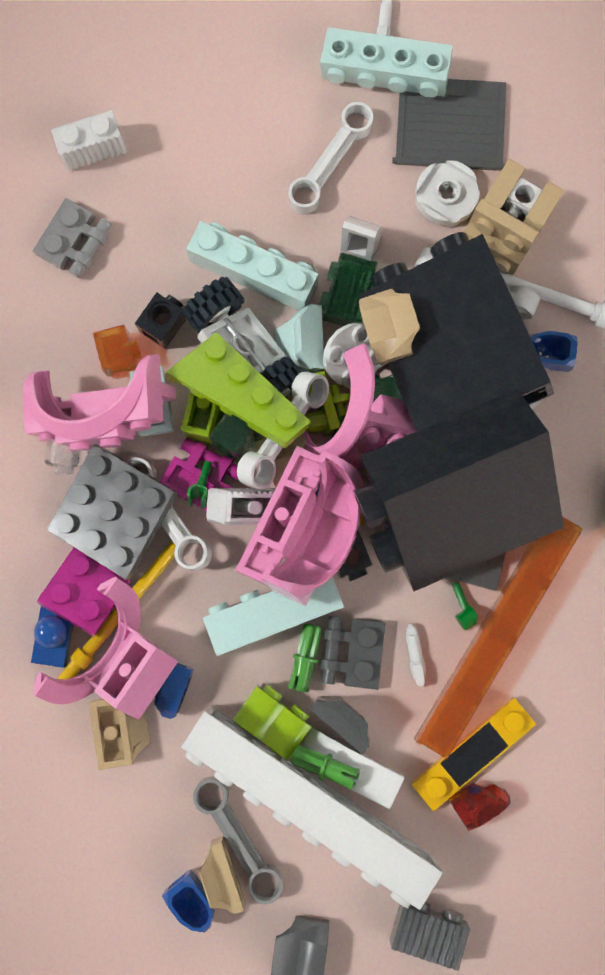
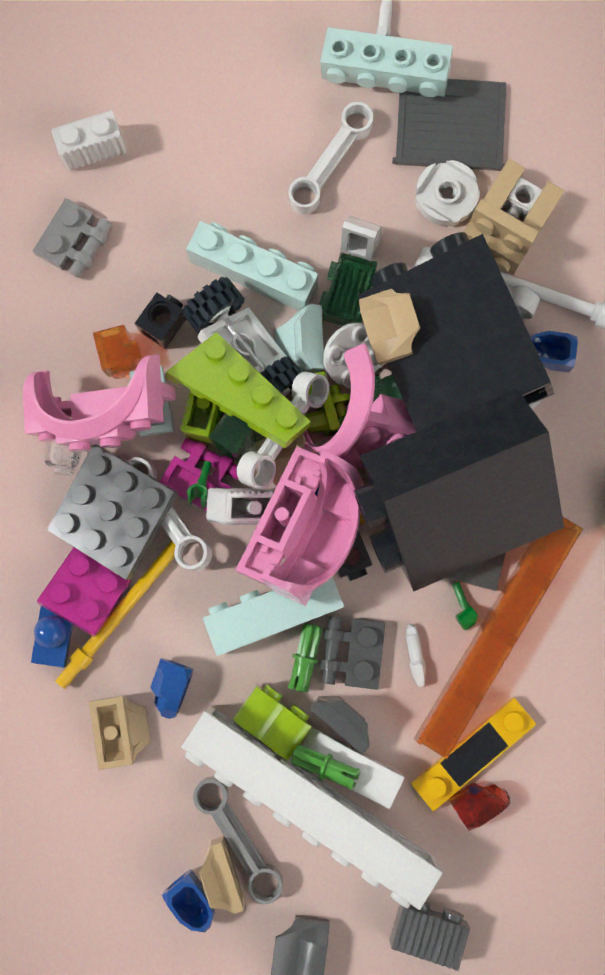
(128, 671): bright pink piece -> none

